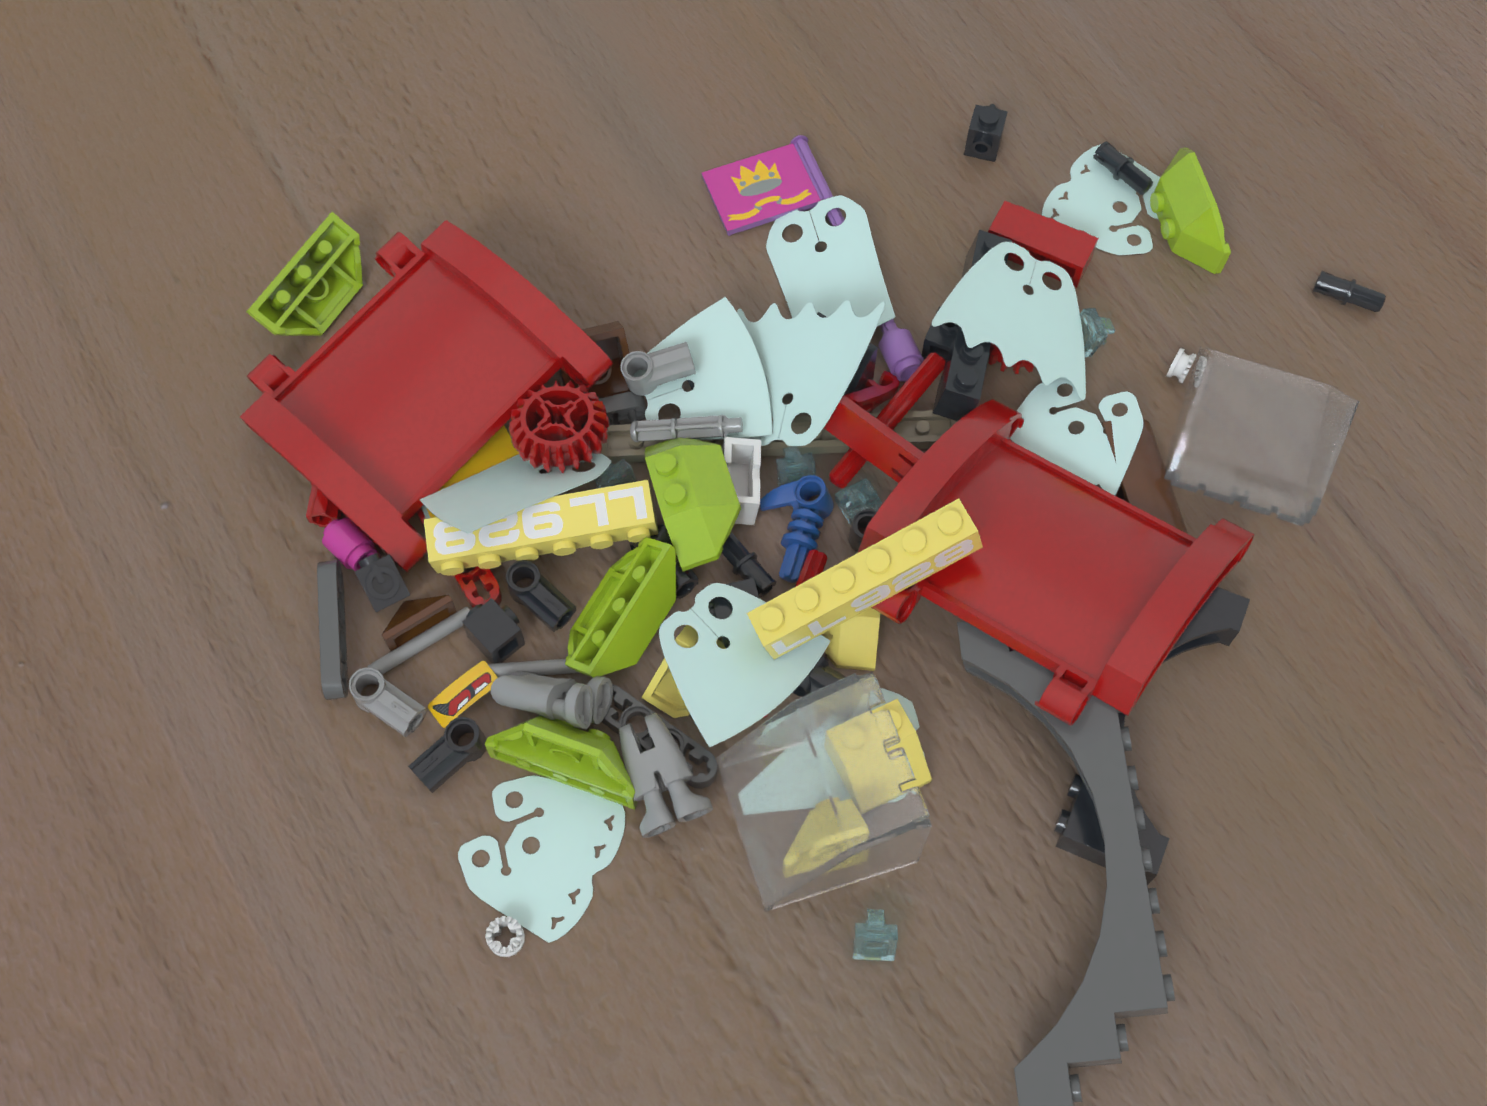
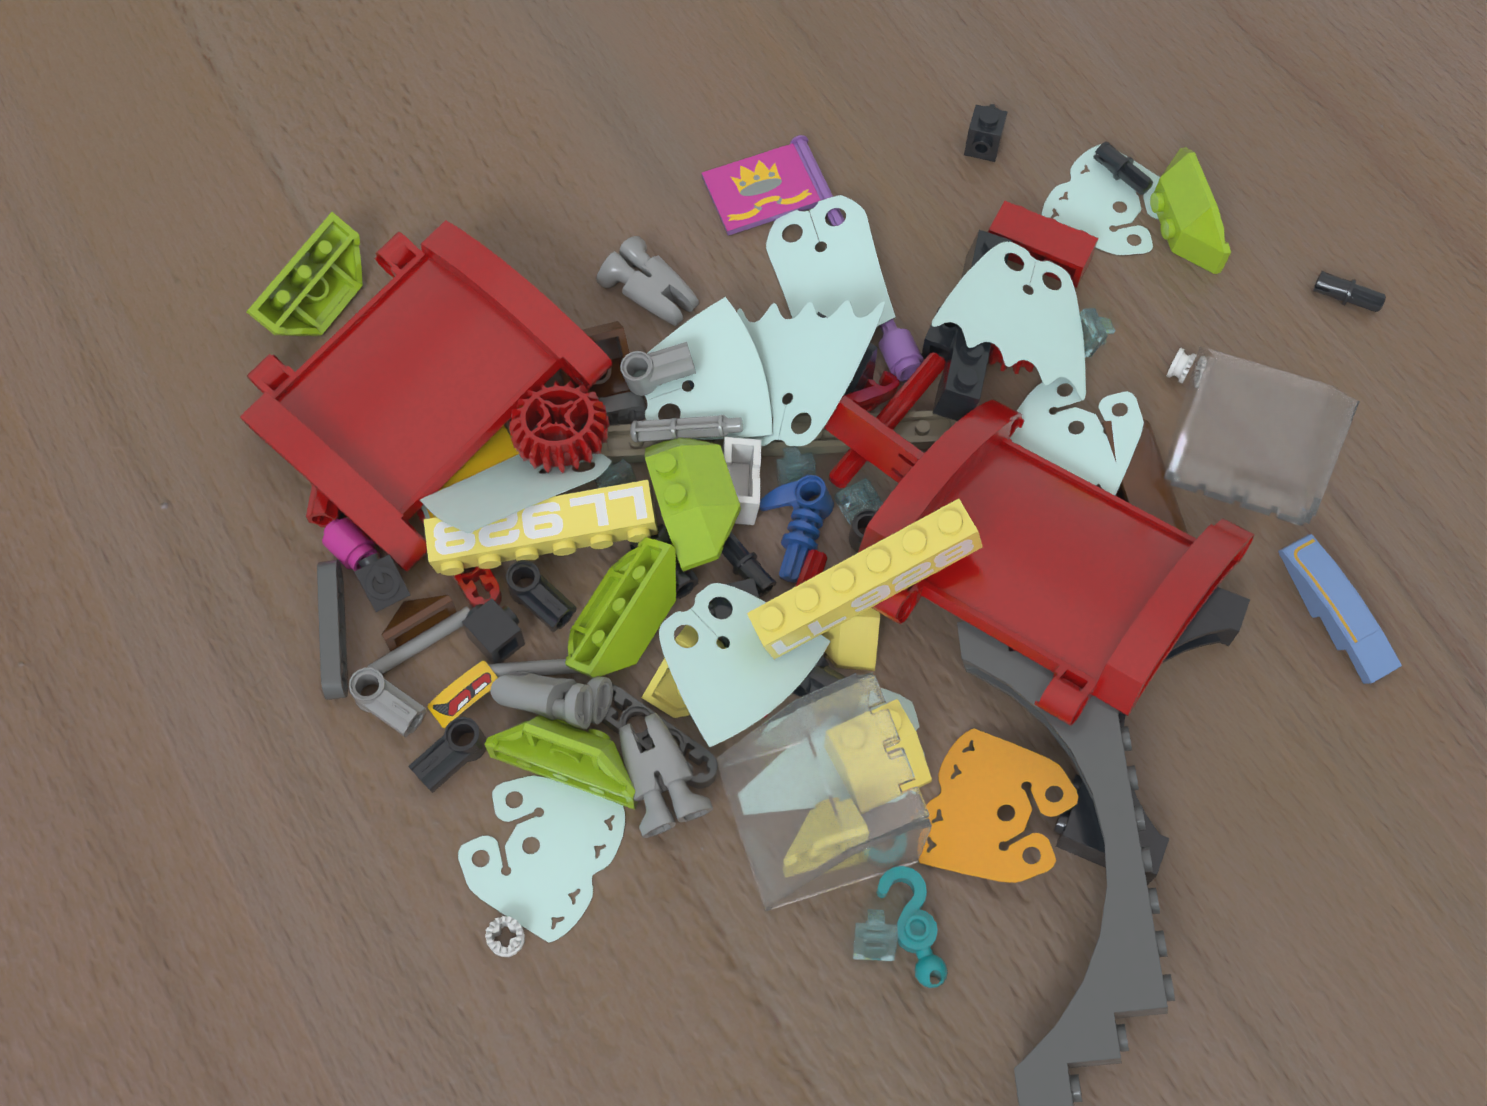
(653, 287): none -> light grey piece
(915, 926): none -> teal piece
(969, 806): none -> light orange piece
(1340, 607): none -> medium blue slope

